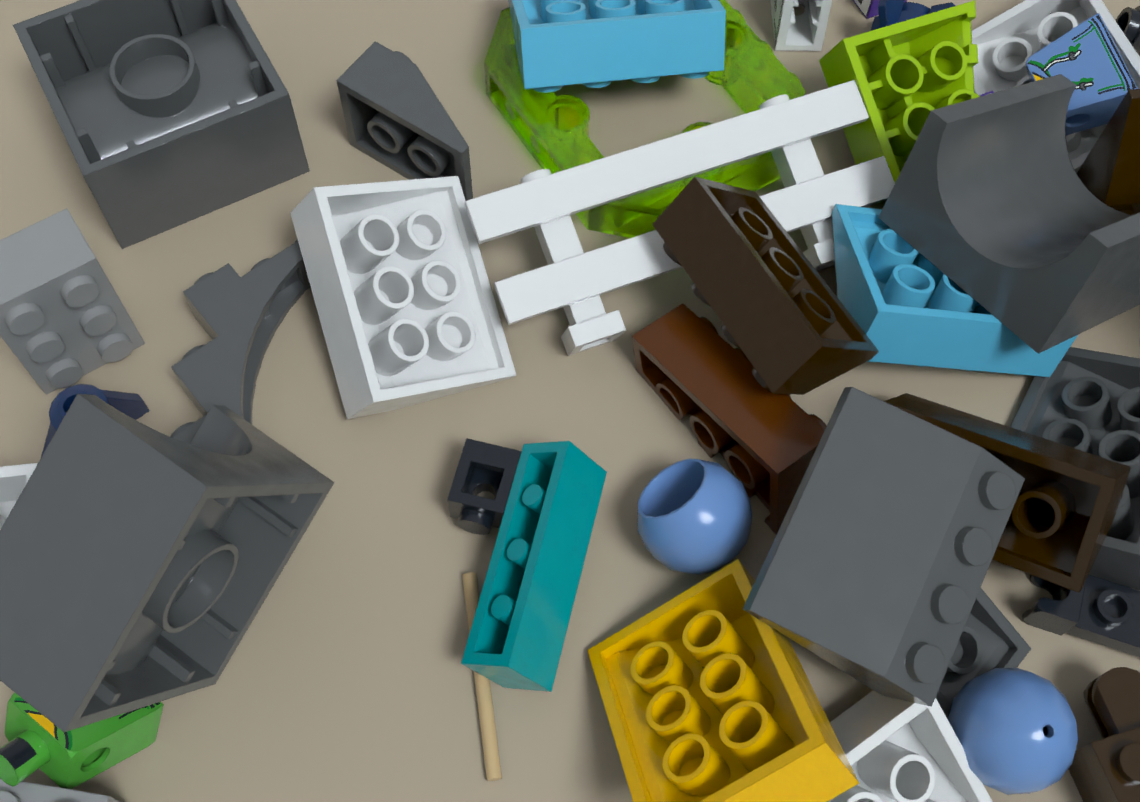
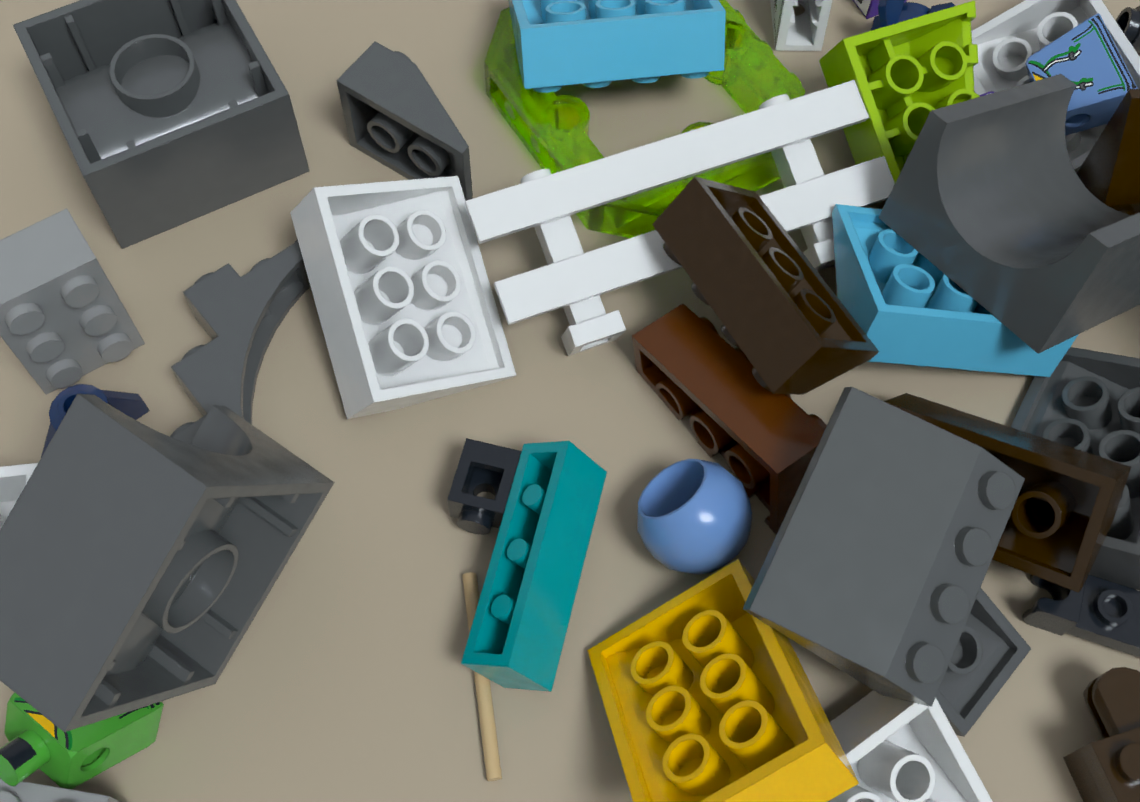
(1014, 730): medium blue helmet -> none

